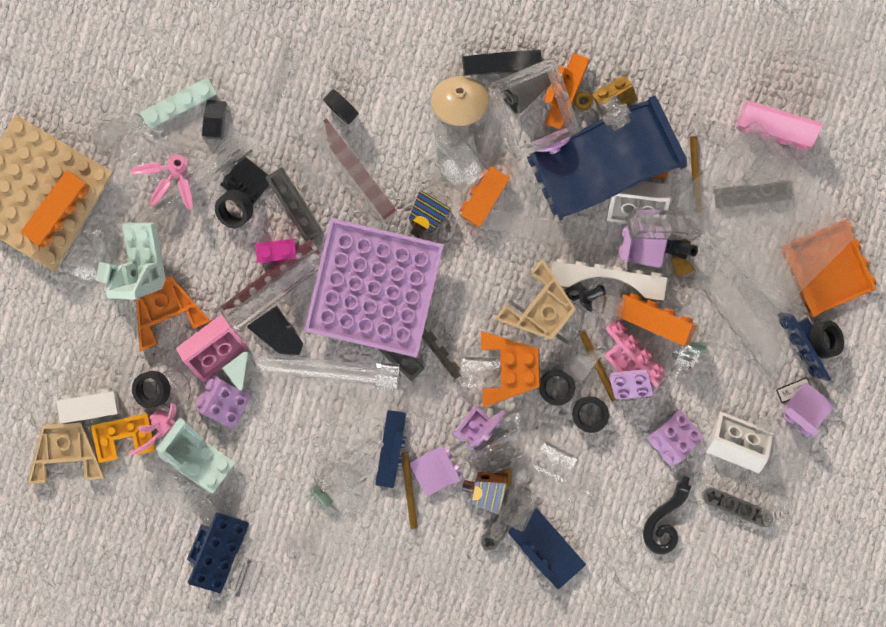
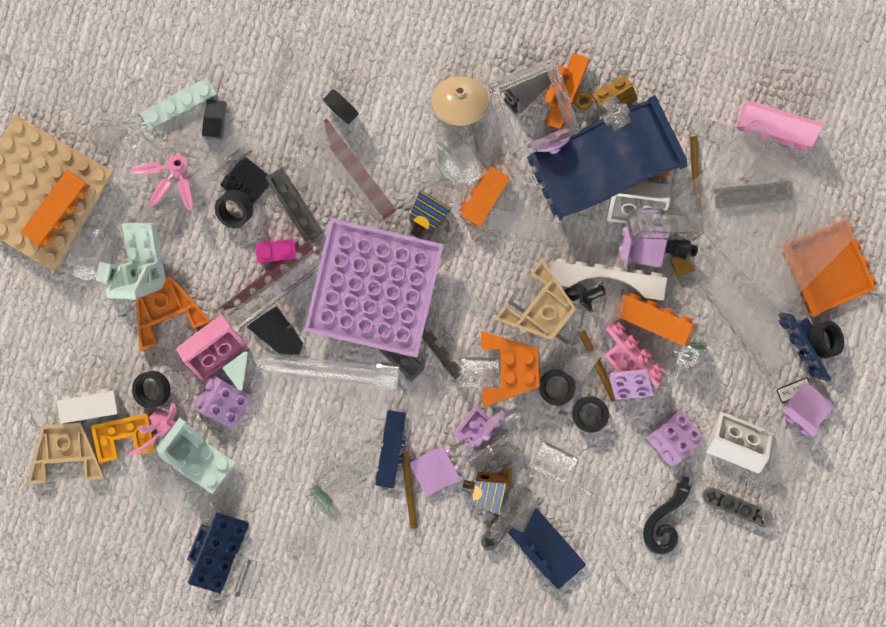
(500, 62): black slope -> none

